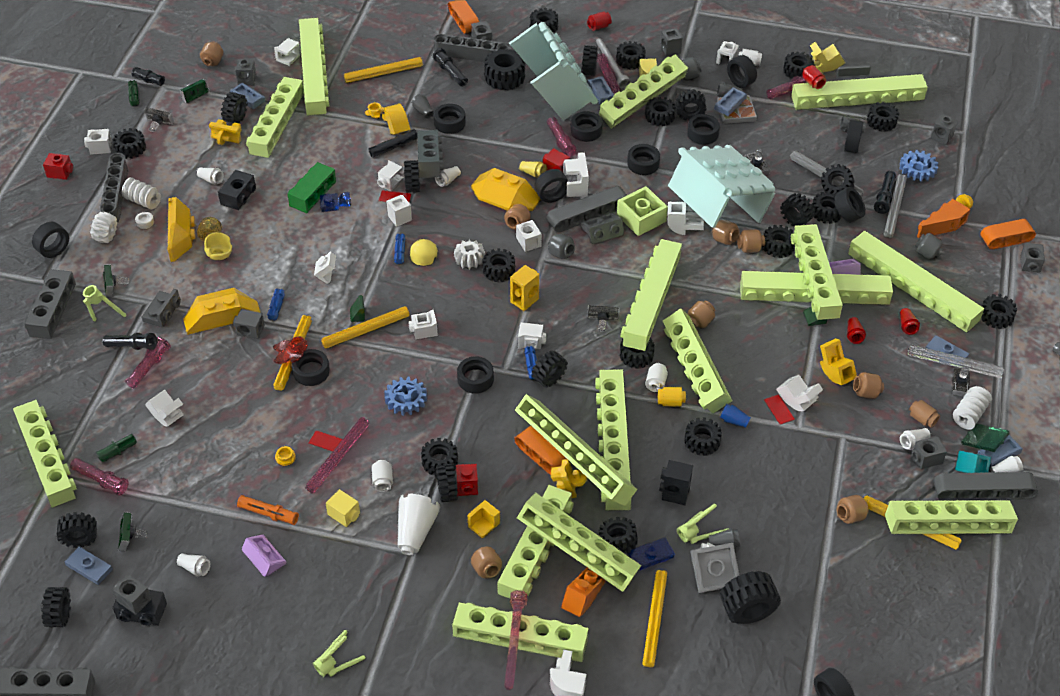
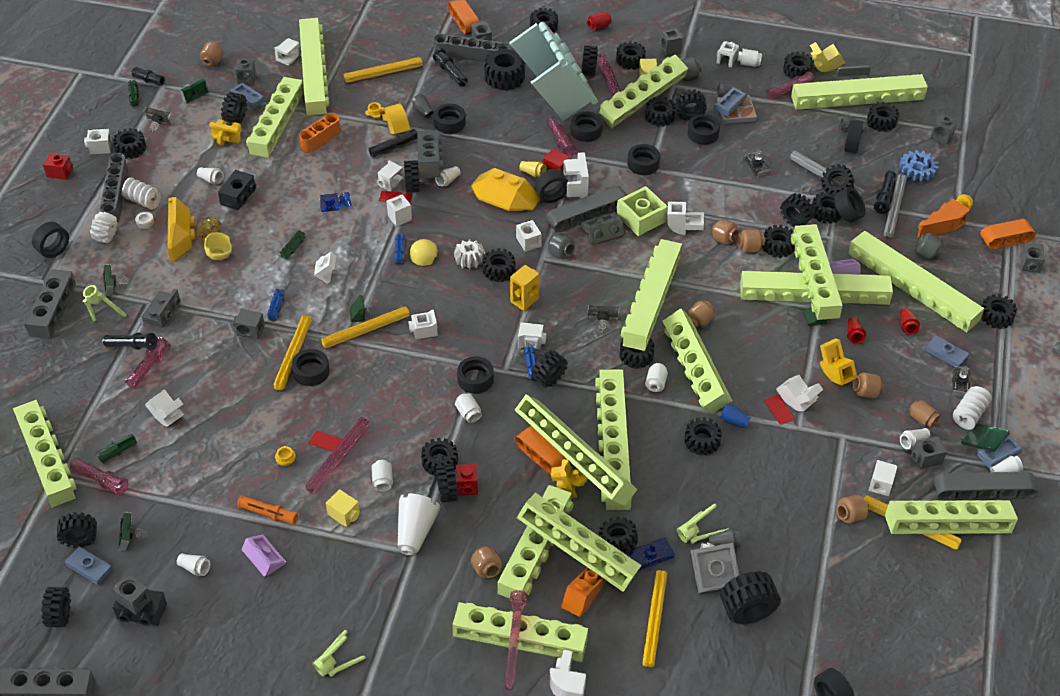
(217, 309): yellow wedge -> none
(290, 350): clear red plate -> none
(292, 244): none -> dark green axle
(311, 186): green brick -> none
(319, 132): none -> orange beam
(405, 396): medium blue gear -> none
(468, 408): none -> white brick
(483, 519): yellow panel -> none
(516, 215): medium nougat head -> none
(600, 89): sand blue plate -> none
(622, 80): light grey piece -> none
(671, 396): yellow brick -> none
(676, 482): black brick -> none
(711, 175): light aqua windscreen -> none
(747, 66): black tyre -> none
(814, 77): red brick -> none
(883, 478): none -> white panel
(956, 361): clear axle -> none
(972, 463): teal panel -> none

